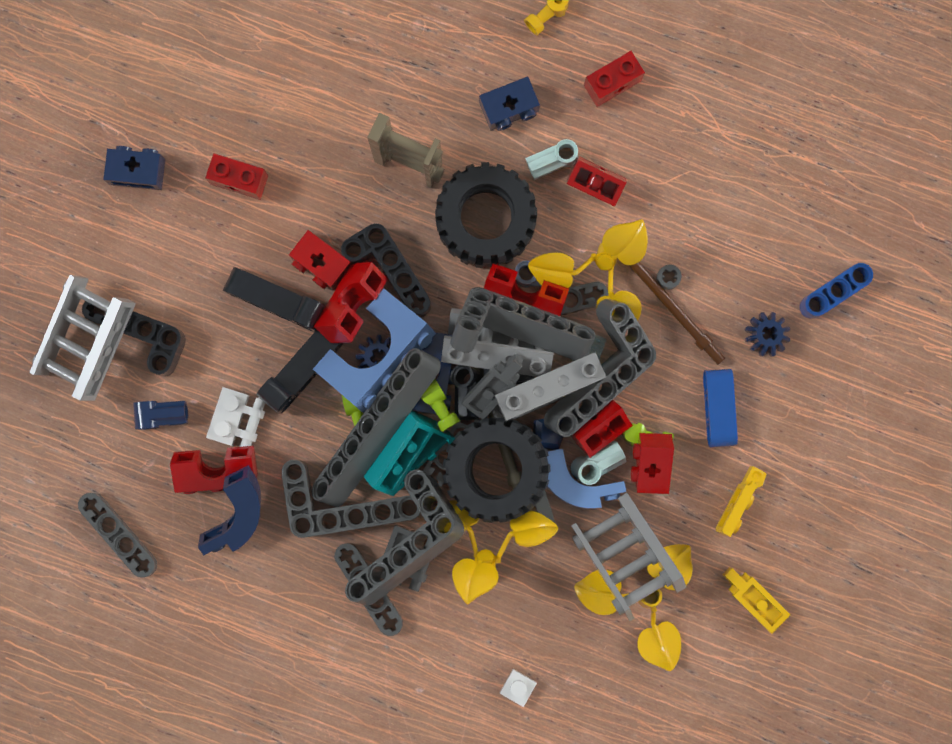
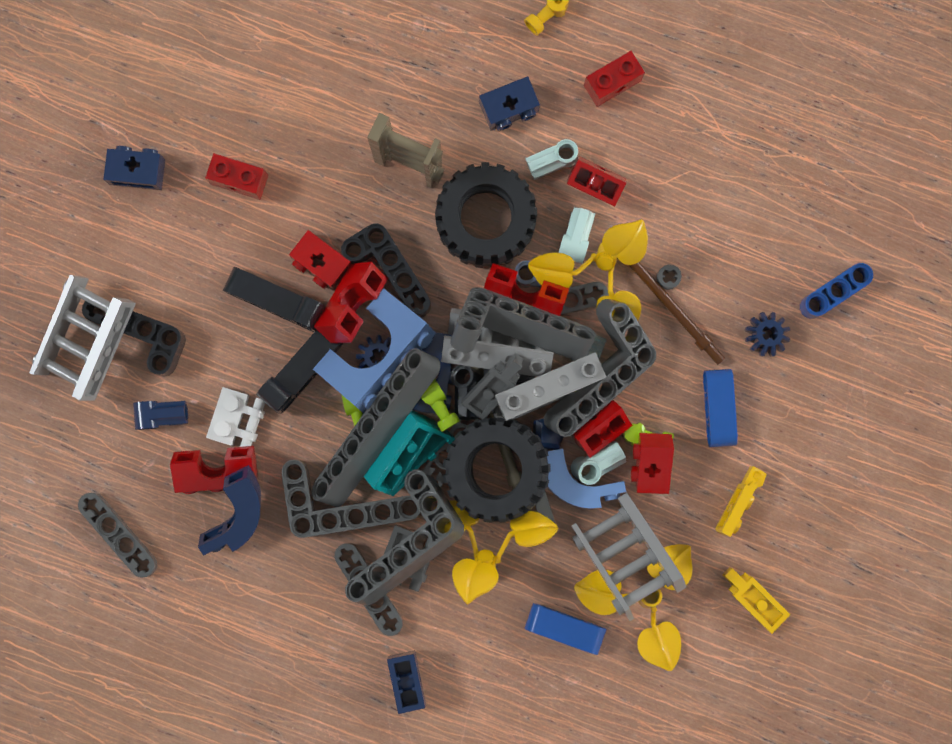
(406, 682): none -> dark blue brick
(518, 687): white plate -> none
(565, 629): none -> blue beam
(576, 238): none -> light aqua piece

